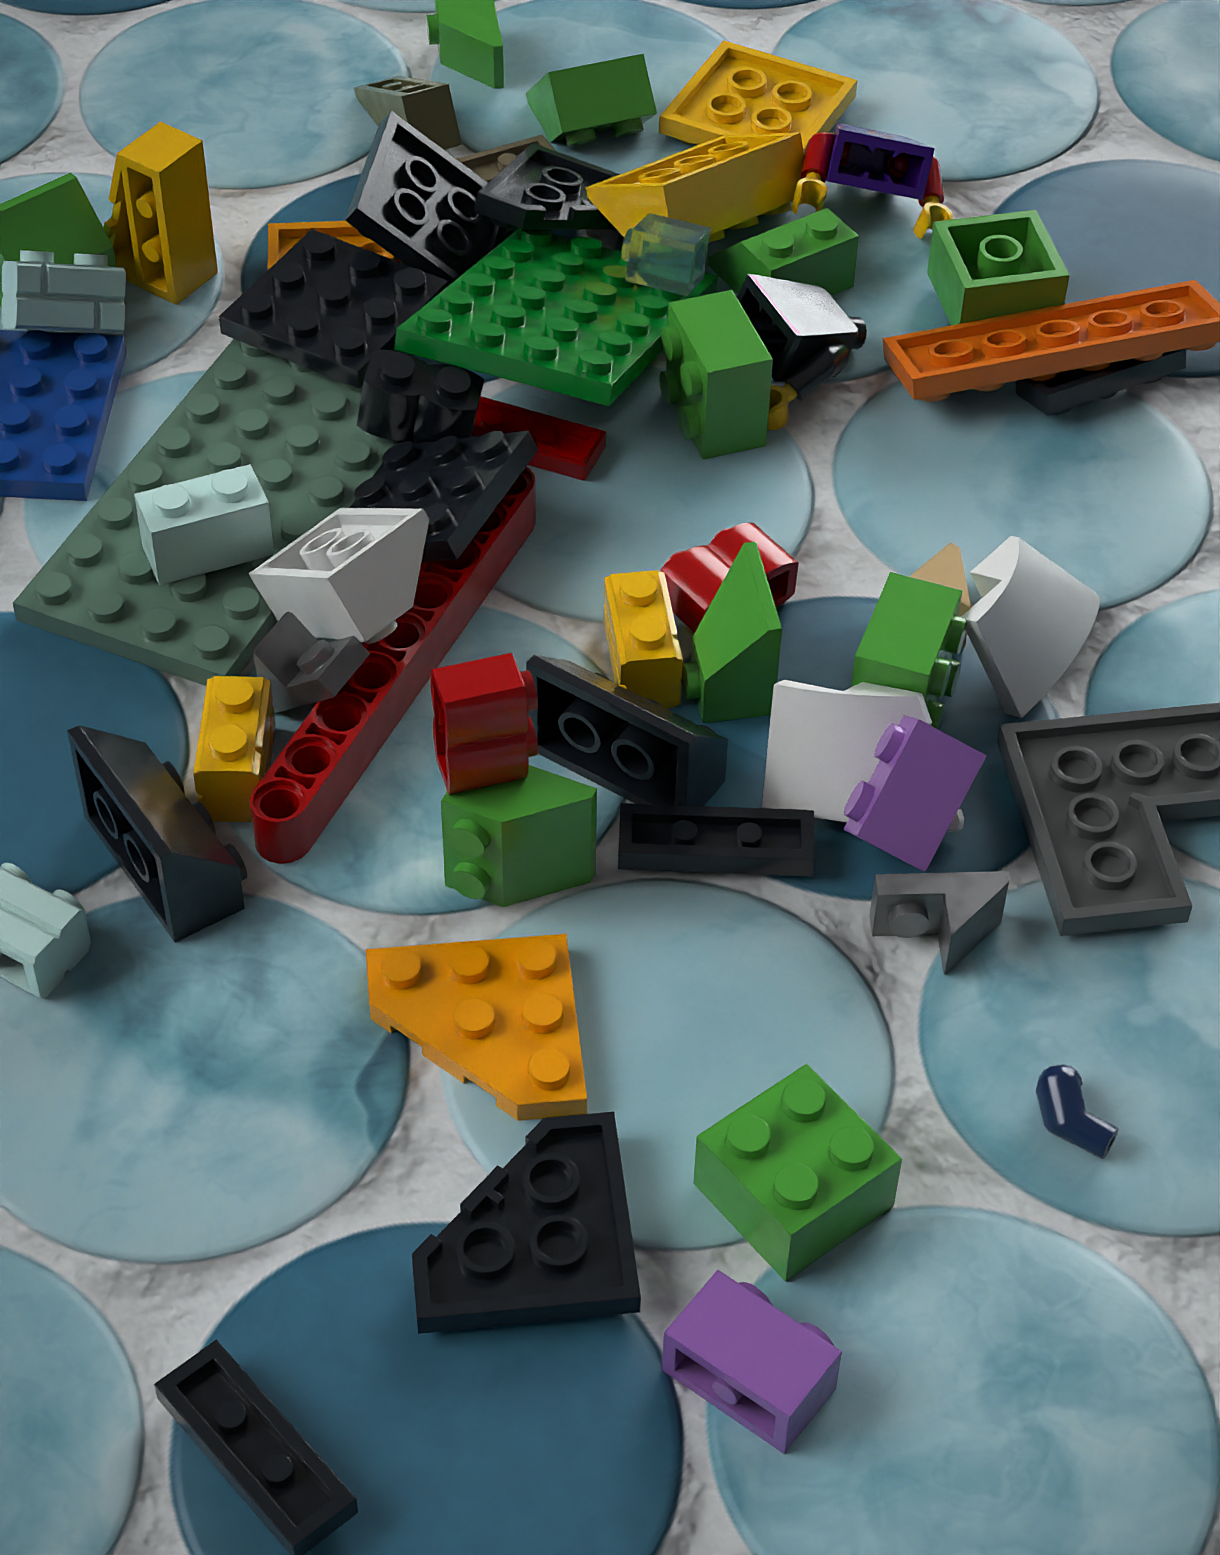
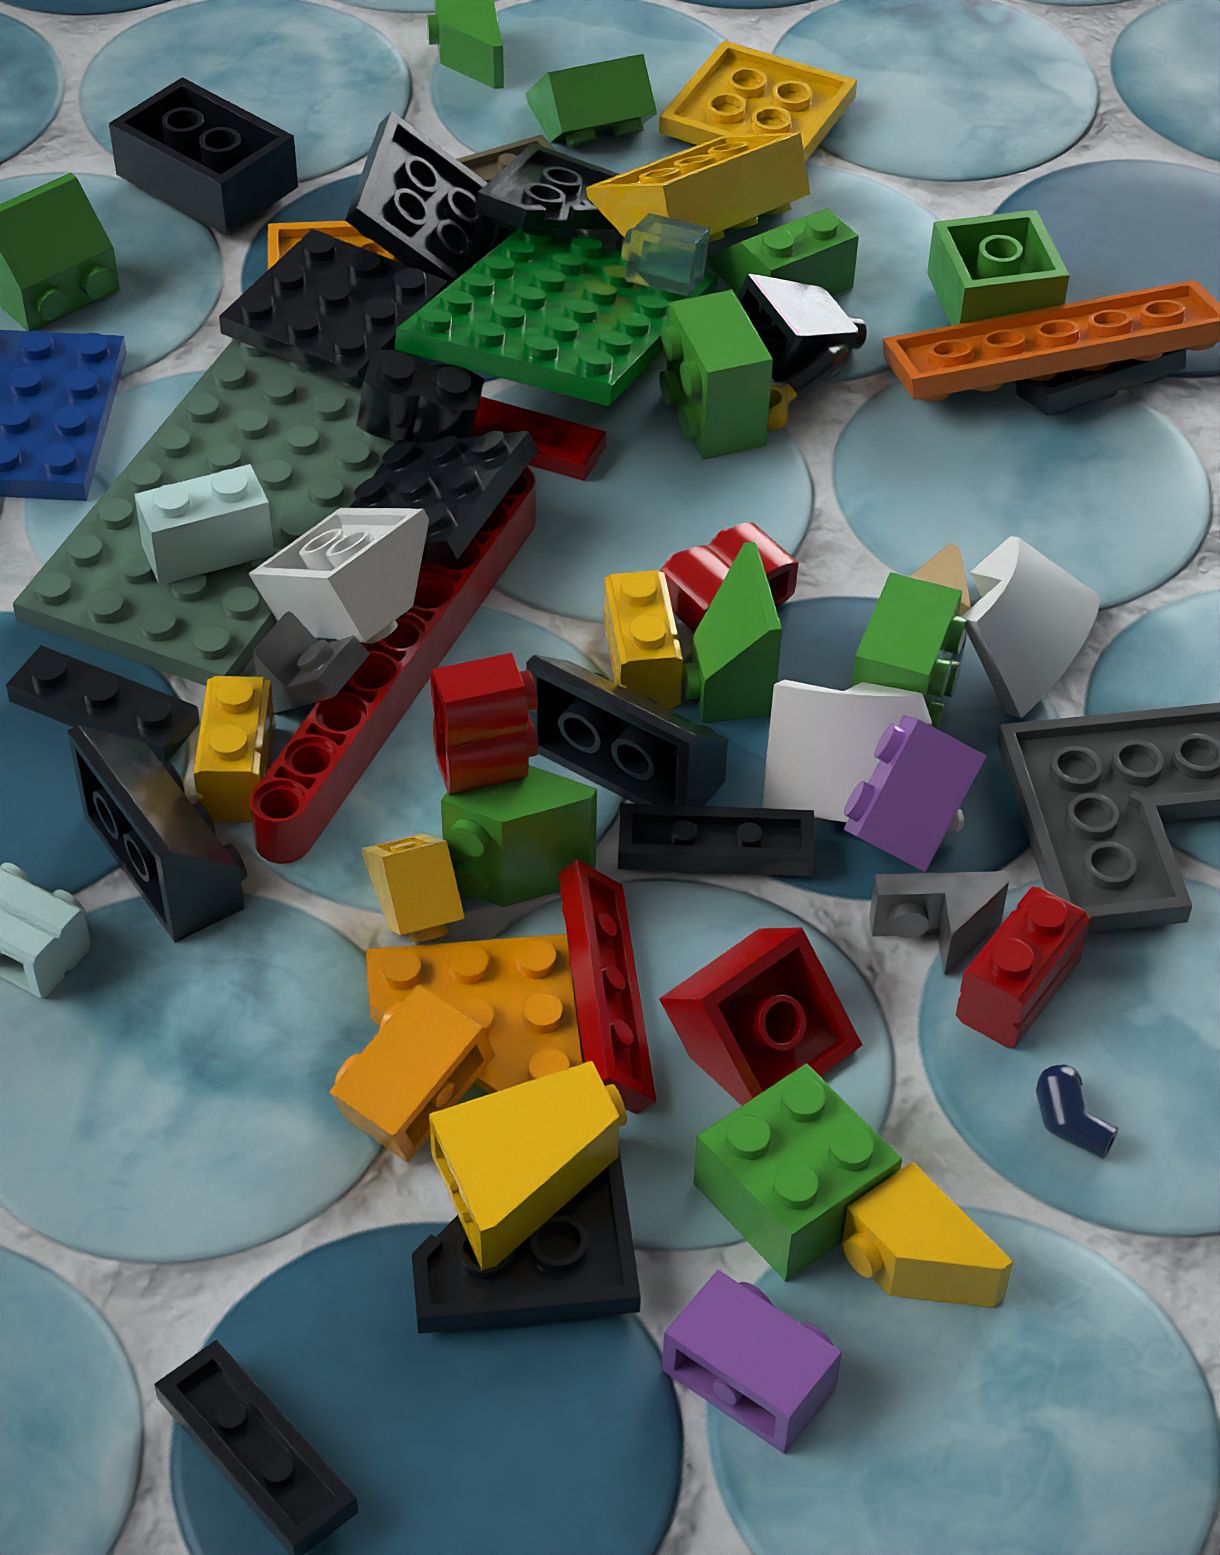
(63, 296): light aqua brick -> none
(102, 701): none -> black plate
(162, 214): yellow wedge -> none
(204, 155): none -> black brick
(411, 1068): none -> light orange brick
(415, 885): none -> yellow slope
(418, 102): olive slope -> none
(524, 1154): none -> yellow slope
(606, 983): none -> red plate
(761, 1014): none -> red slope
(873, 163): torso -> none
(923, 1244): none -> yellow slope
(1022, 966): none -> red brick

